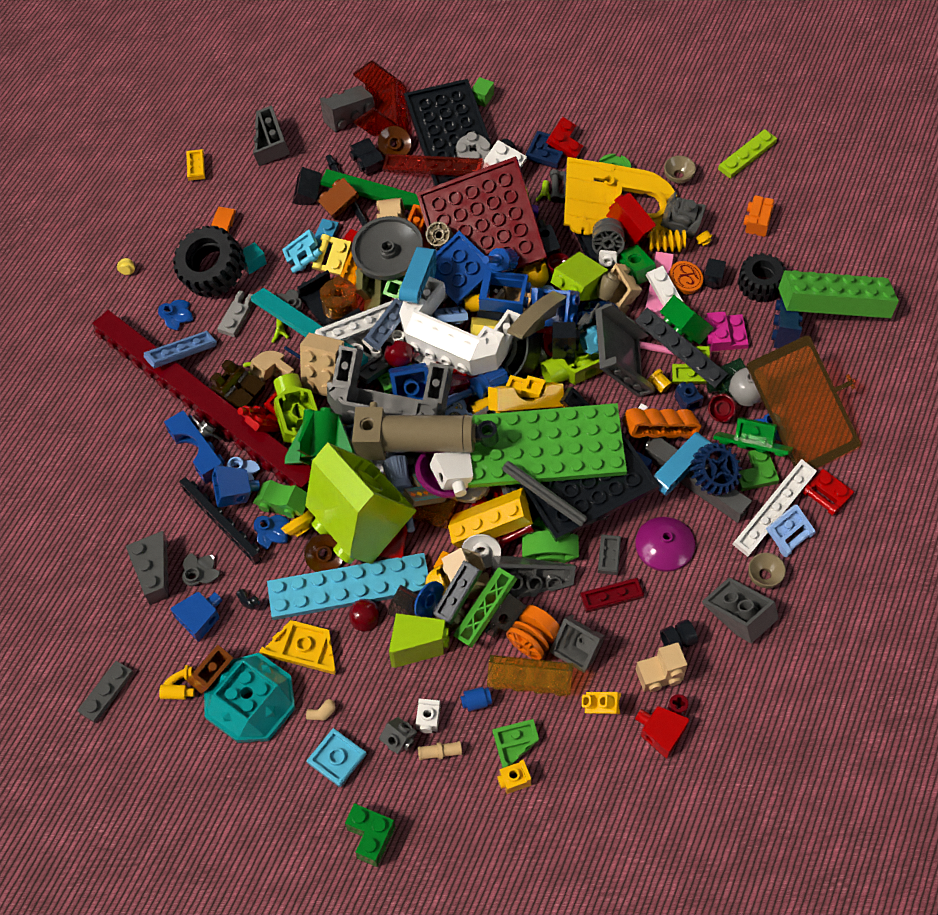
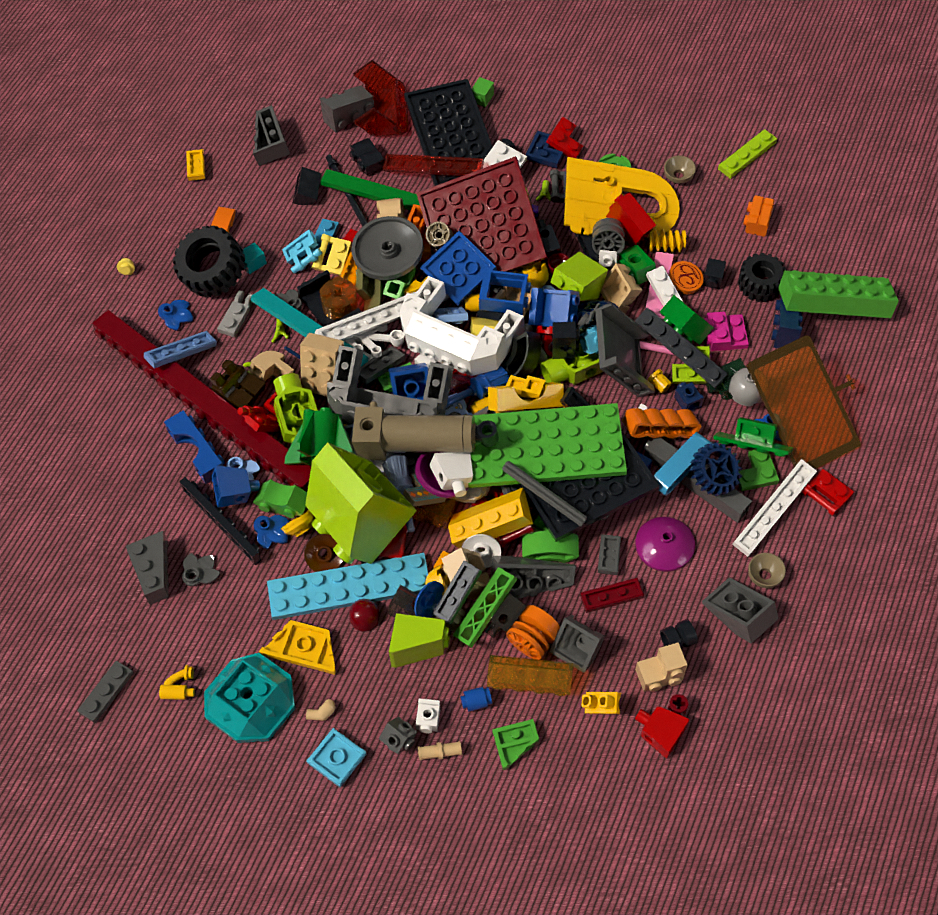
(197, 613): blue torso -> none
(206, 428): dark grey plate -> none
(209, 669): dark orange brick -> none
(246, 601): black arm -> none
(338, 198): dark orange brick -> none
(375, 833): green brick -> none
(384, 326): sand blue plate -> none
(397, 135): reddish brown dish -> none
(399, 354): dark red hair -> none
(420, 268): dark azure beam -> none
(472, 140): light grey plate -> none
(502, 259): blue piece -> none
(521, 781): yellow brick -> none
(535, 316): dark tan slope -> none
(607, 286): dark tan brick -> none
(682, 215): dark grey brick -> none
(704, 238): yellow plate -> none
(722, 408): dark red hair -> none
(786, 526): light blue plate -> none

